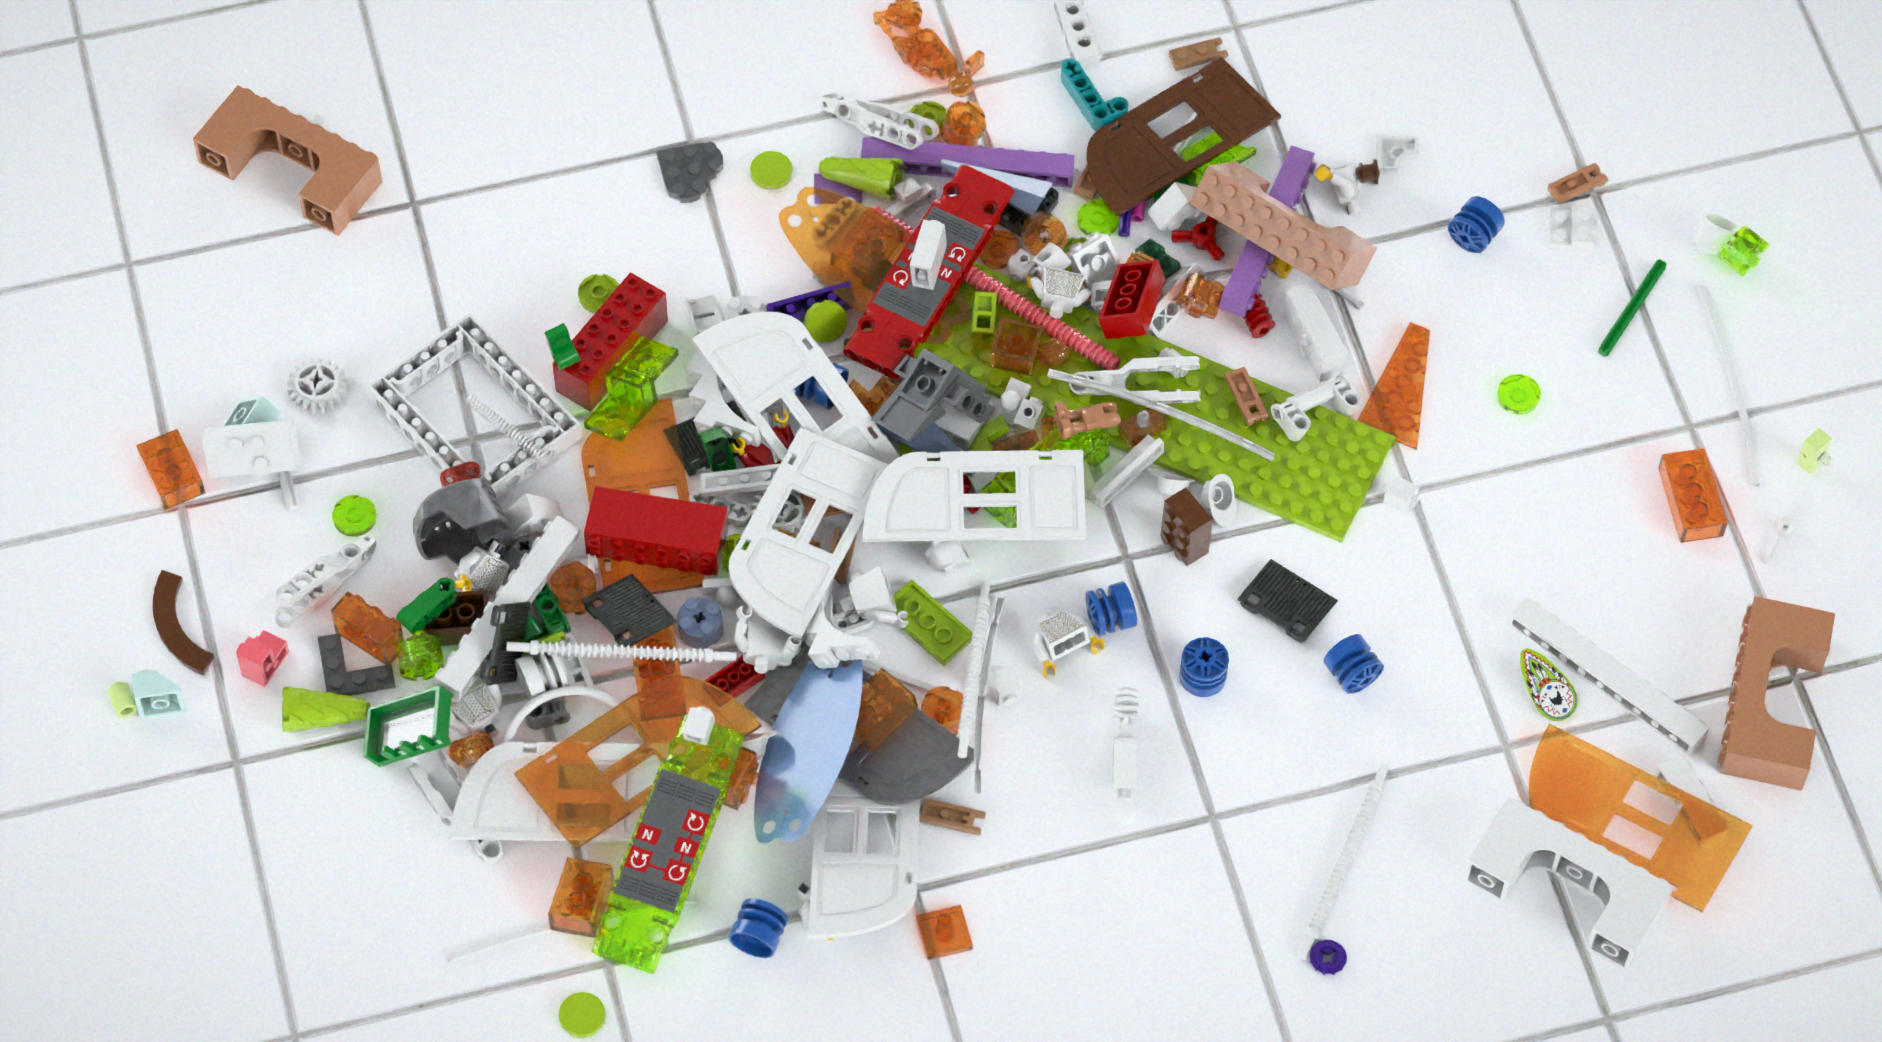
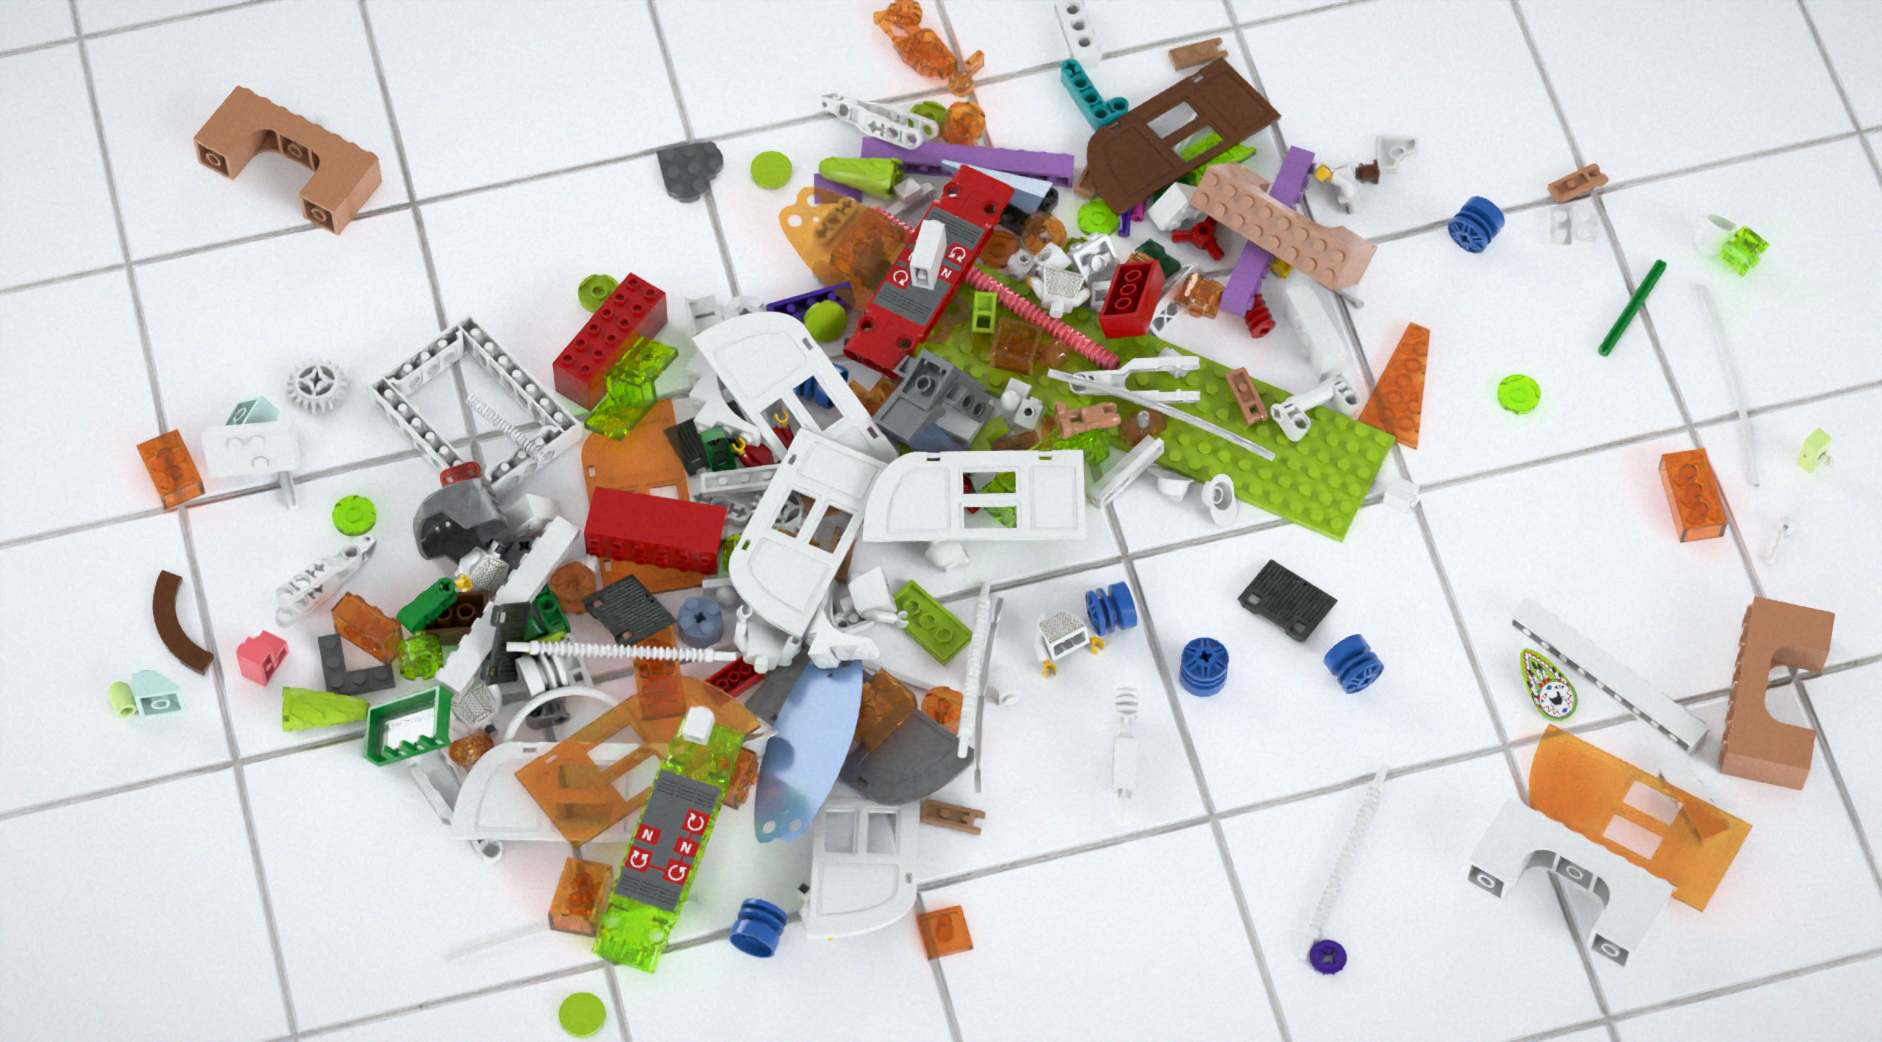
(561, 347): green plate -> none
(1186, 527): reddish brown brick -> none

